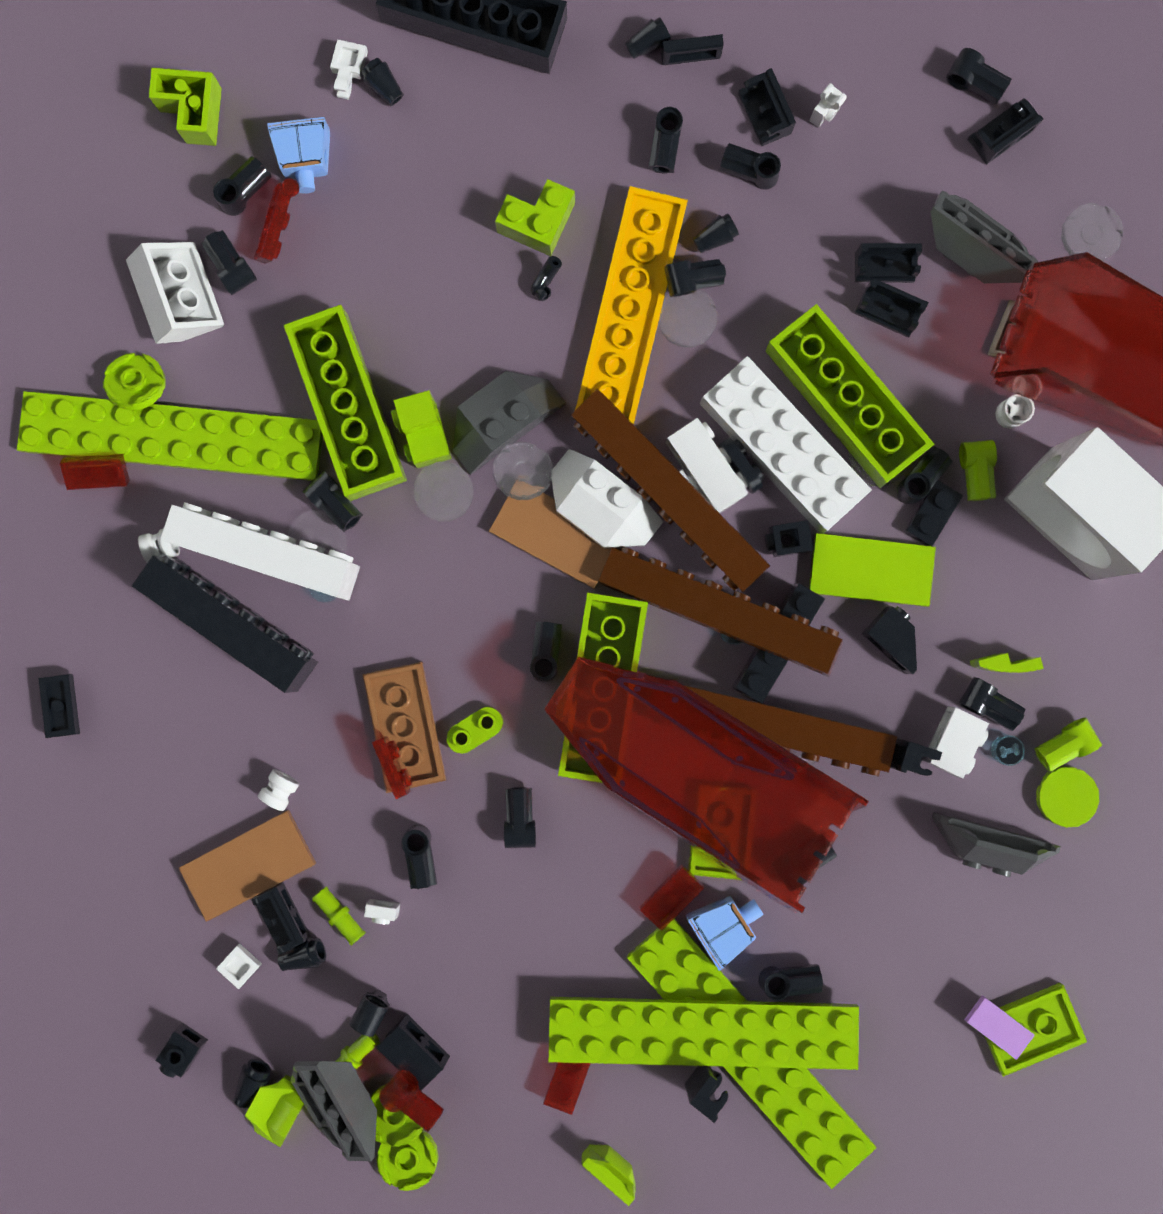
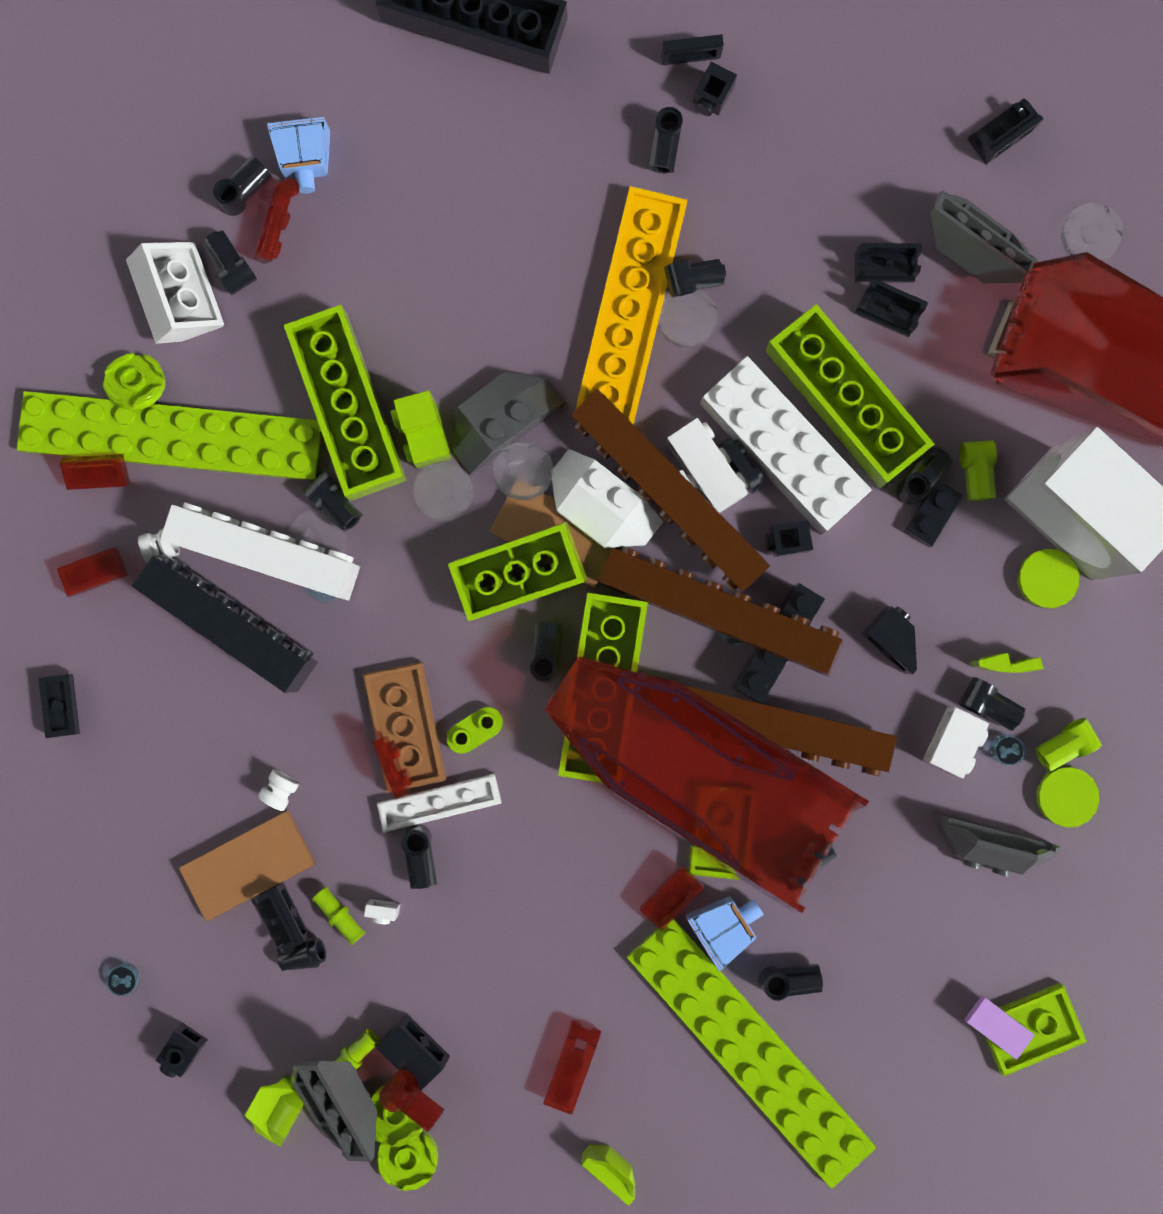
(92, 572): none -> clear red plate
(123, 979): none -> tile
(191, 96): lime brick -> none
(239, 966): white plate -> none
(252, 1077): black cone -> none
(347, 63): white plate -> none
(370, 1013): black piece -> none
(381, 80): black cone -> none
(439, 802): none -> white tile
(509, 590): none -> lime brick
(519, 823): black piece -> none
(538, 224): lime brick -> none
(544, 278): black arm -> none
(648, 38): black cone -> none
(701, 1089): black hinge -> none
(704, 1033): lime plate -> none
(716, 81): none -> black brick
(717, 233): black cone -> none
(747, 163): black piece -> none
(767, 107): black hinge -> none
(828, 106): white plate -> none
(872, 570): lime tile -> none
(909, 755): black hinge -> none
(972, 73): black piece -> none
(1019, 406): white wheel -> none
(1048, 578): none -> lime tile

